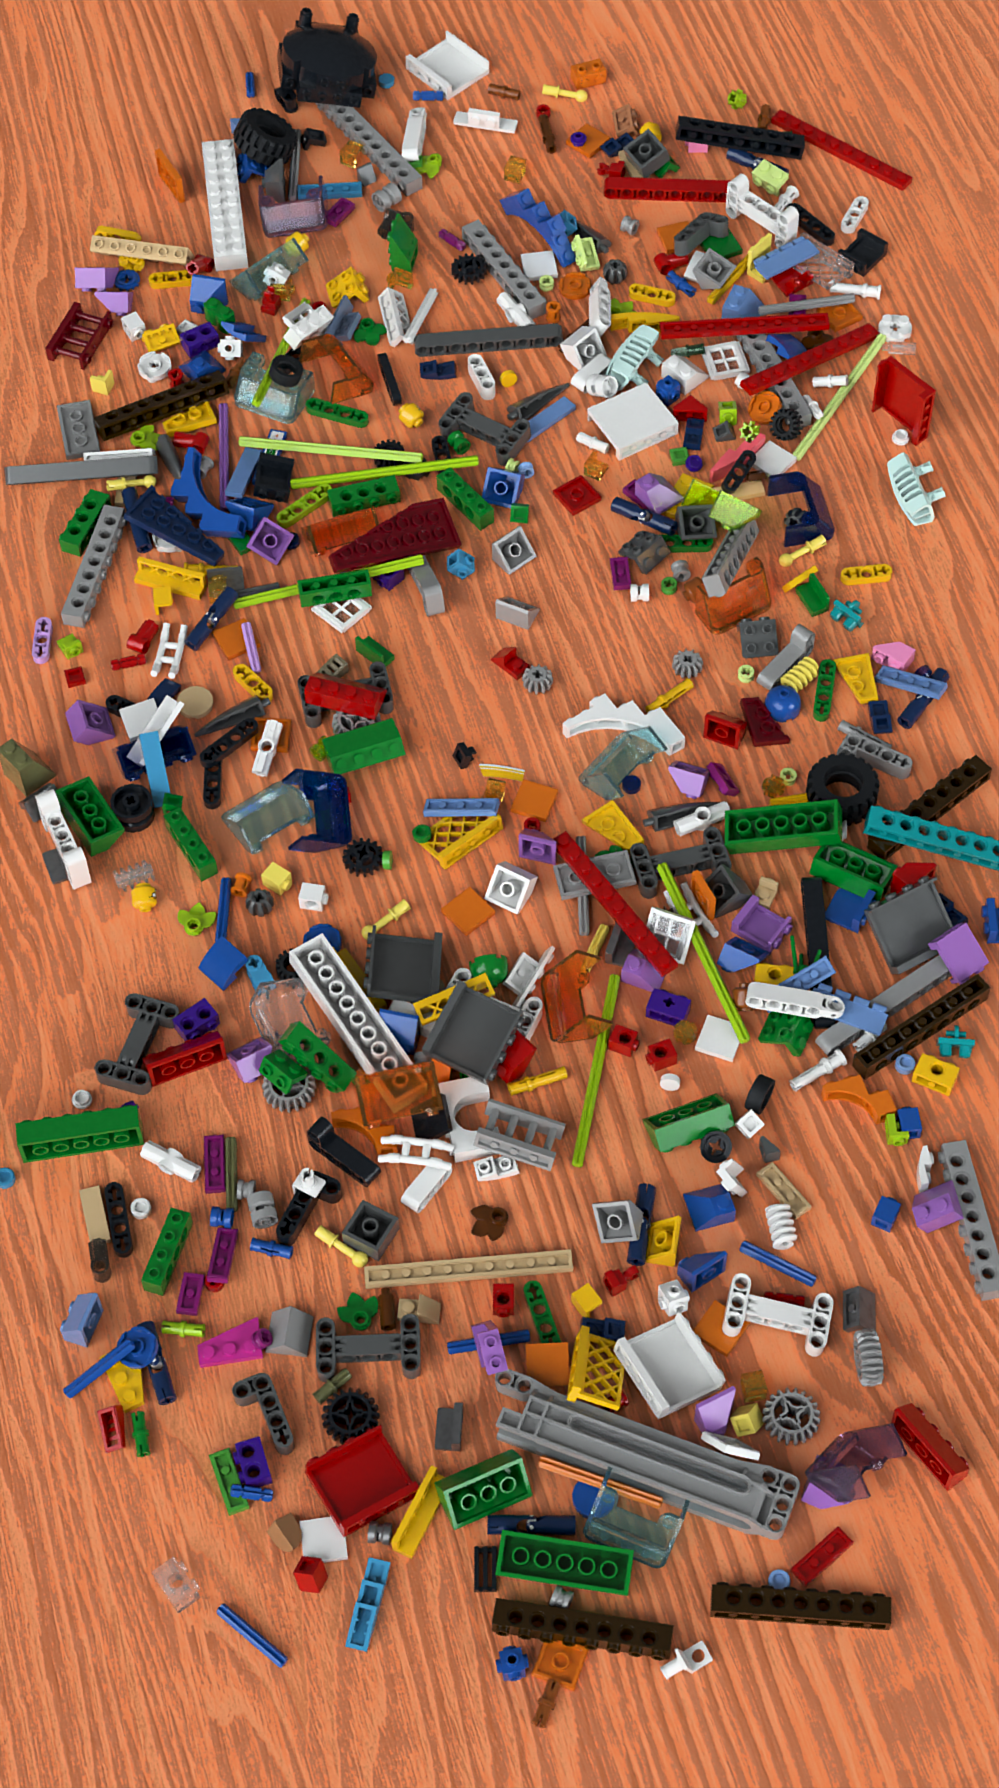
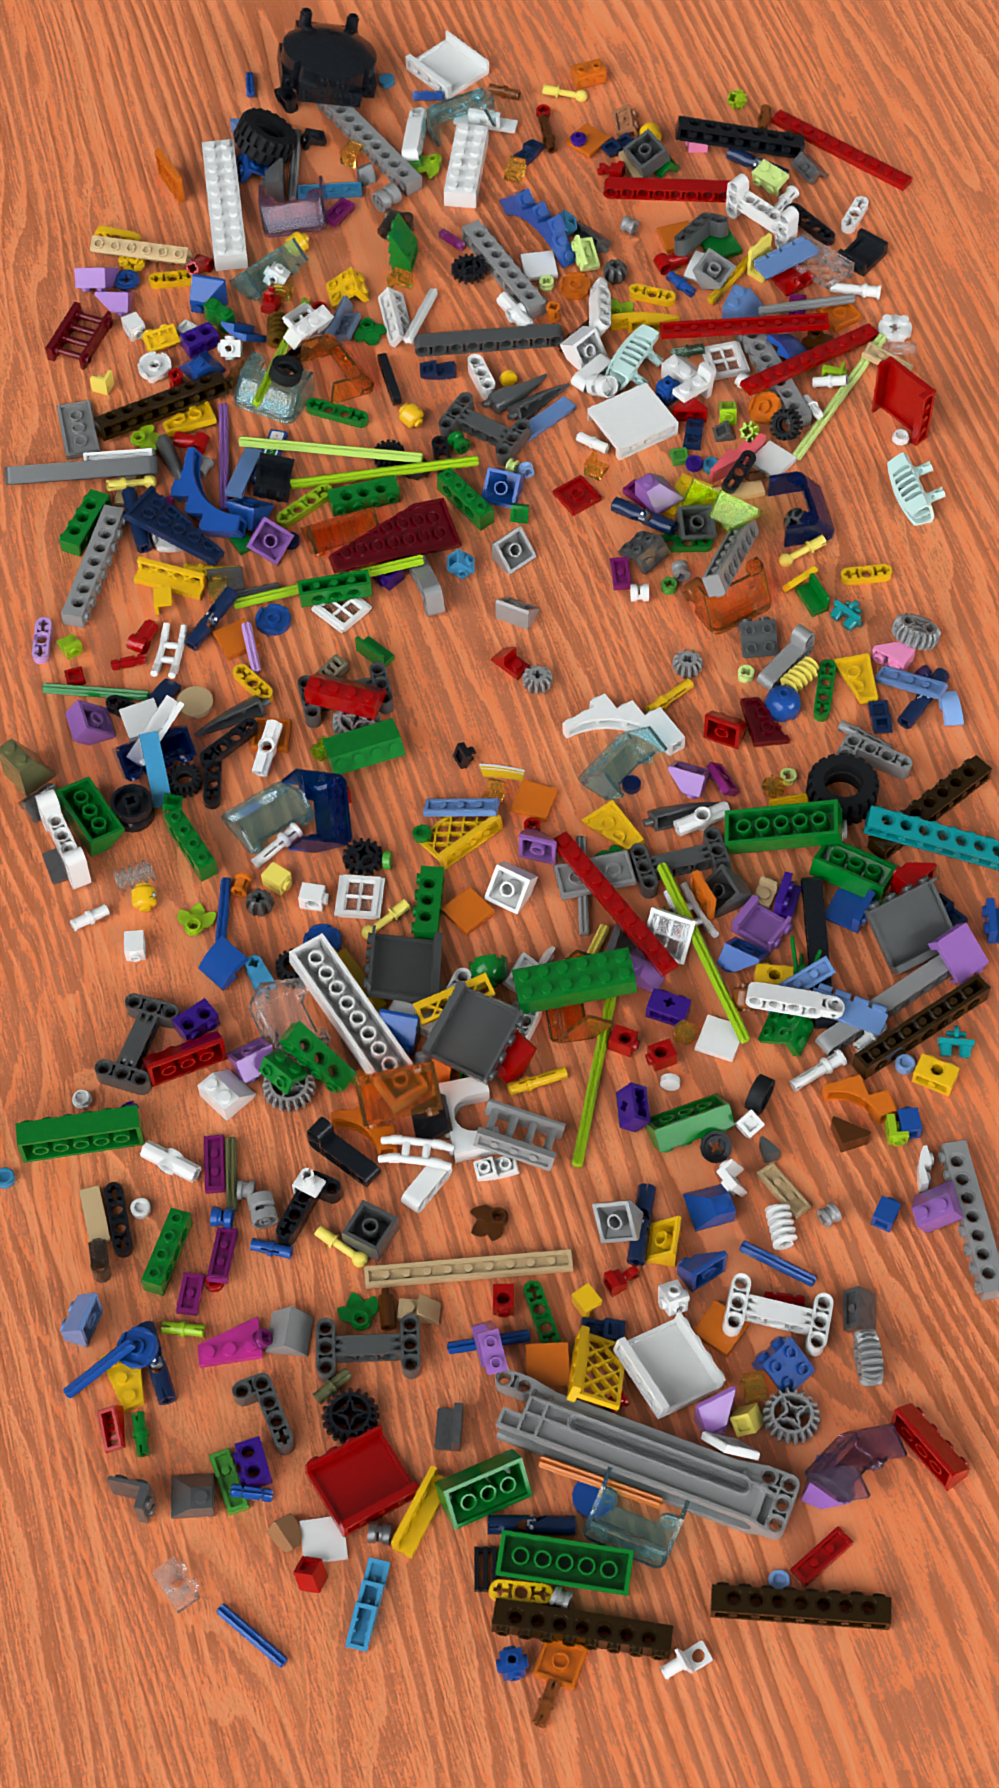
(89, 917): none -> white pin
(94, 691): none -> green axle
(134, 945): none -> white brick
(139, 1490): none -> dark grey bracket
(184, 771): none -> black tyre
(192, 1495): none -> dark grey slope
(225, 1093): none -> white slope
(273, 619): none -> blue tile
(275, 329): none -> pearl gold piece
(284, 841): none -> white pin
(359, 897): none -> white piece
(428, 877): none -> green brick
(457, 107): none -> clear light blue windscreen
(466, 166): none -> white brick
(506, 396): none -> dark grey piece
(527, 1585): none -> yellow beam
(530, 151): none -> dark blue slope
(574, 980): none -> green brick
(633, 1107): none -> dark purple brick
(699, 384): none -> white bracket
(708, 463): none -> dark azure tile
(784, 1363): none -> blue bracket
(787, 897): none -> dark purple bracket
(808, 167): none -> flat silver panel
(828, 1215): none -> light grey wheel
(835, 371): none -> lime bracket
(848, 1135): none -> reddish brown slope
(875, 354): none -> tan tile
(916, 631): none -> light grey gear
(951, 709): none -> light blue slope

